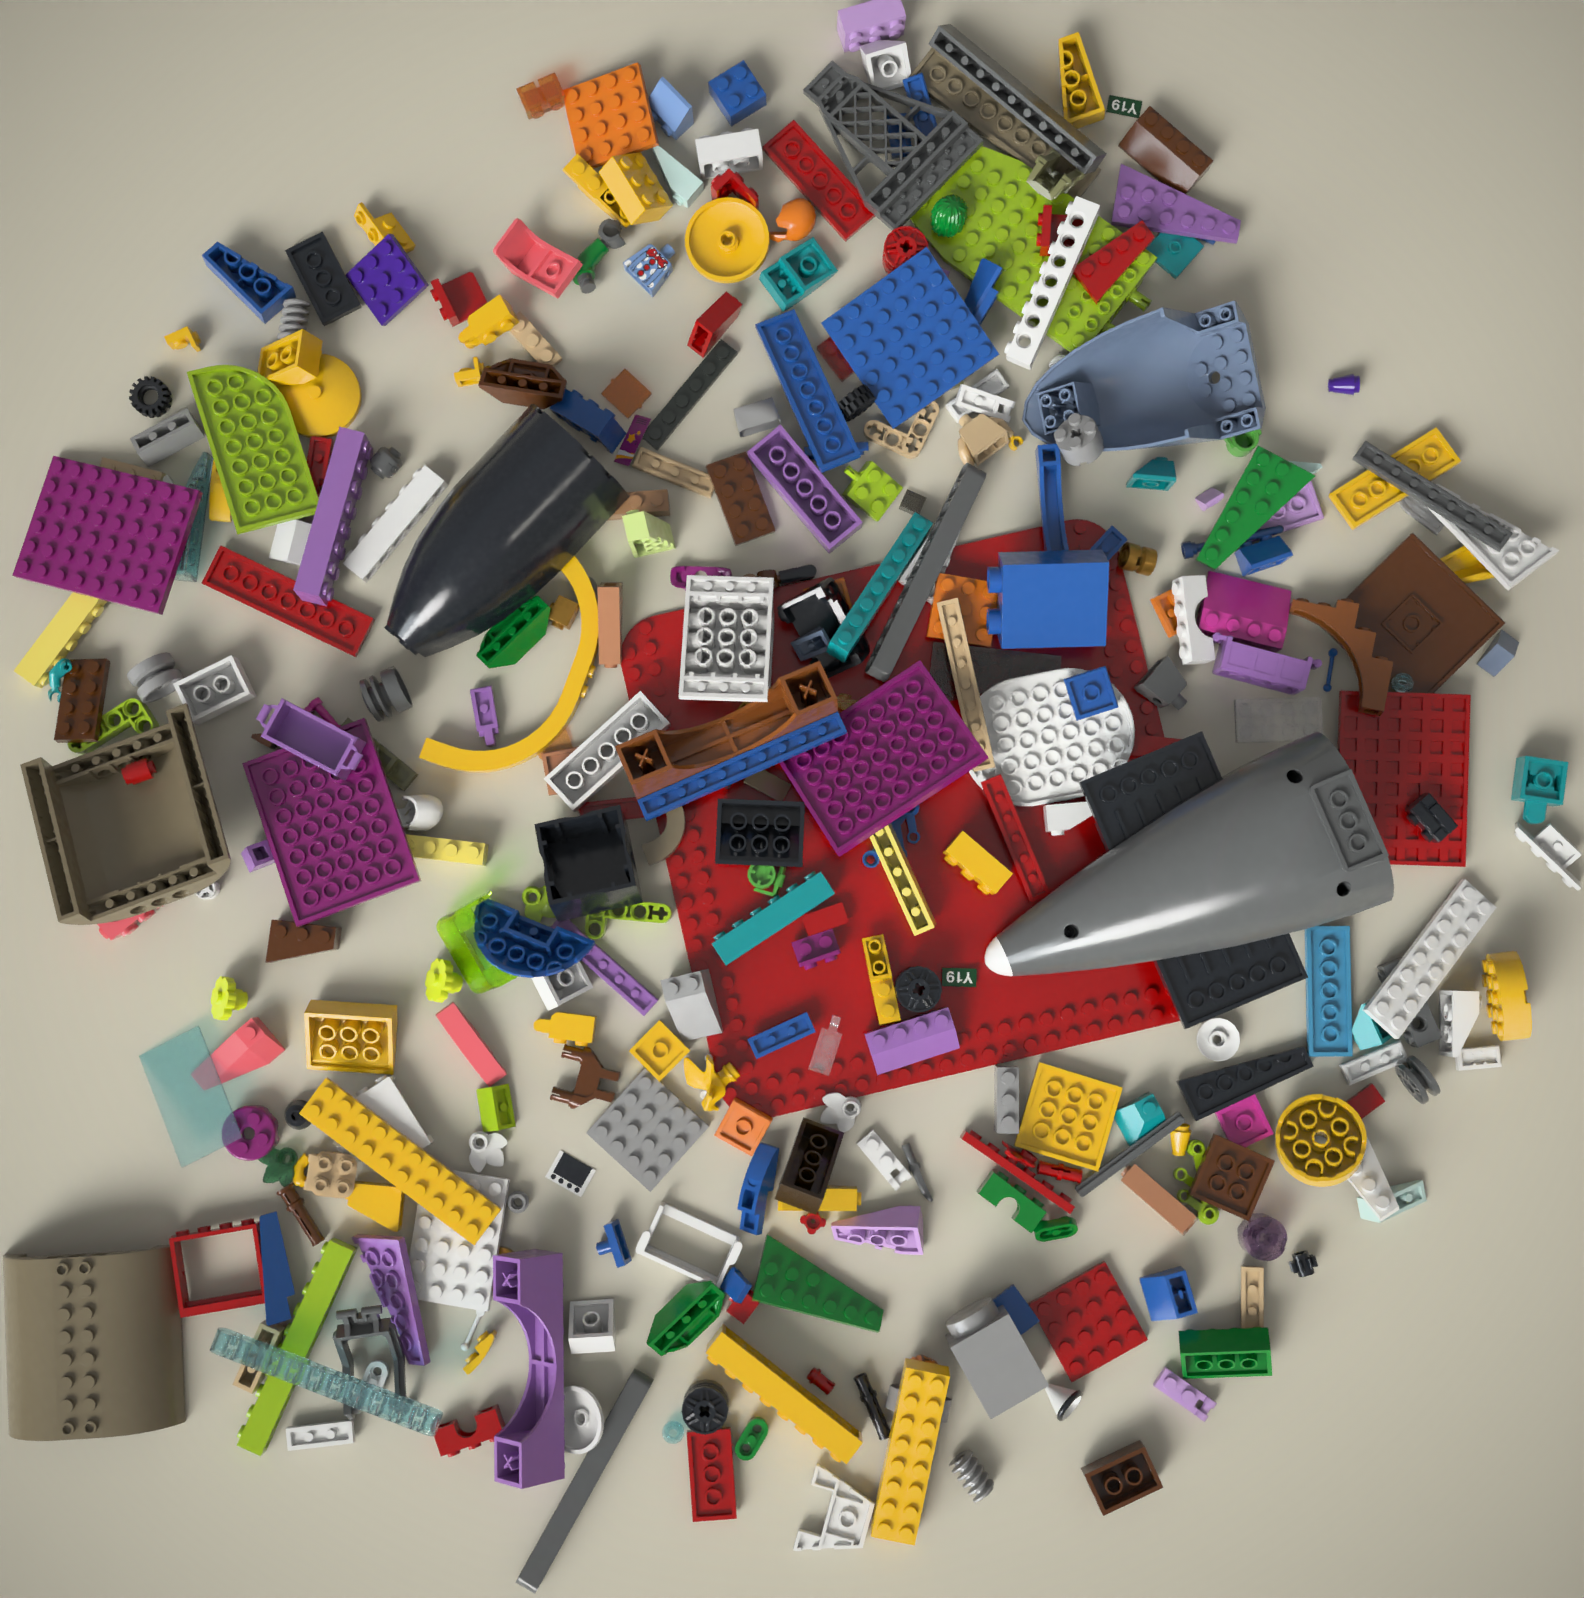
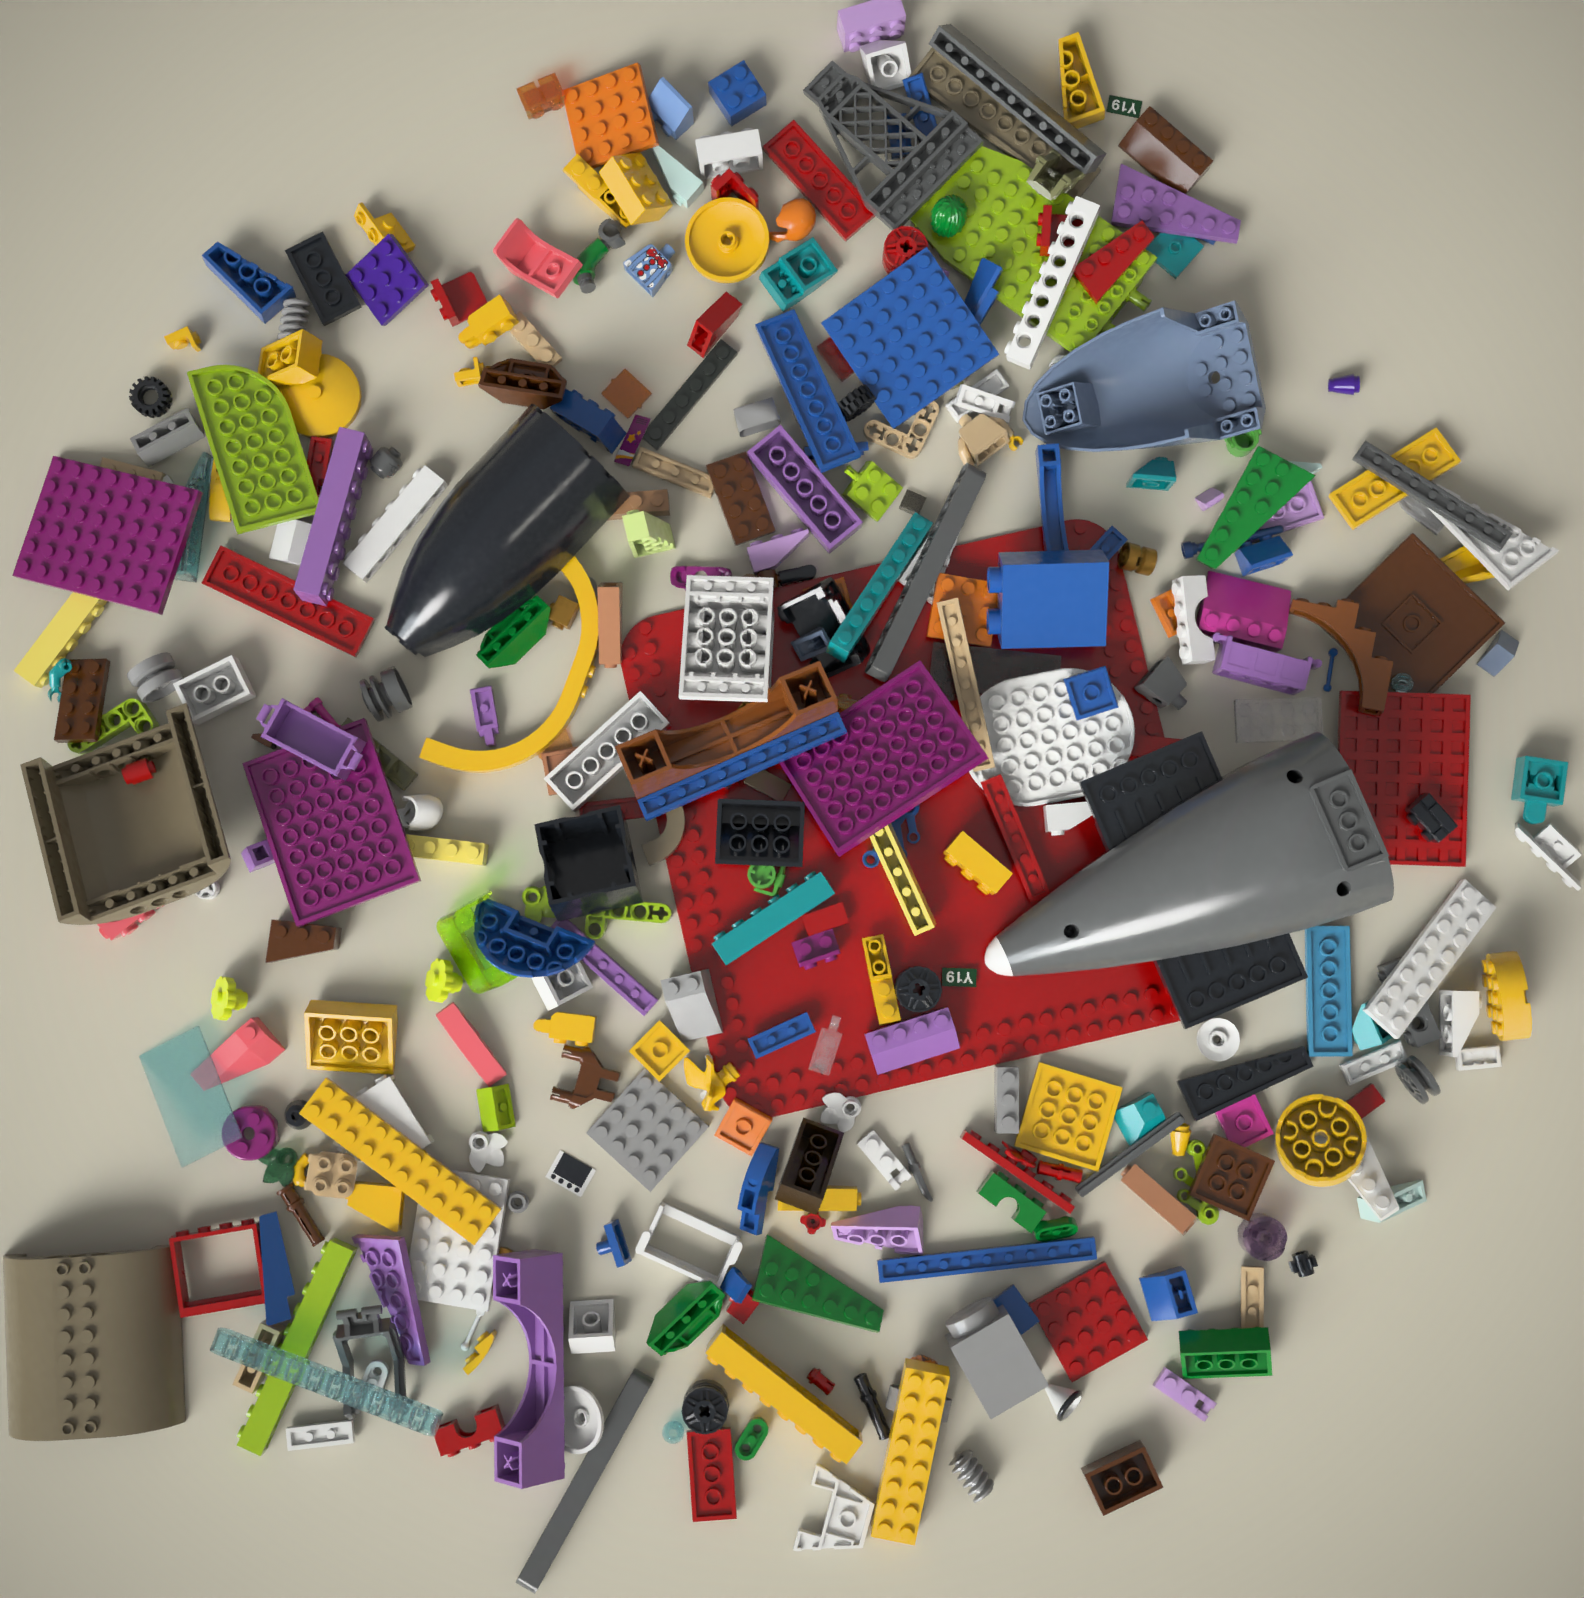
(773, 552): none -> lavender slope
(987, 1259): none -> blue plate
(1079, 439): light grey brick -> none

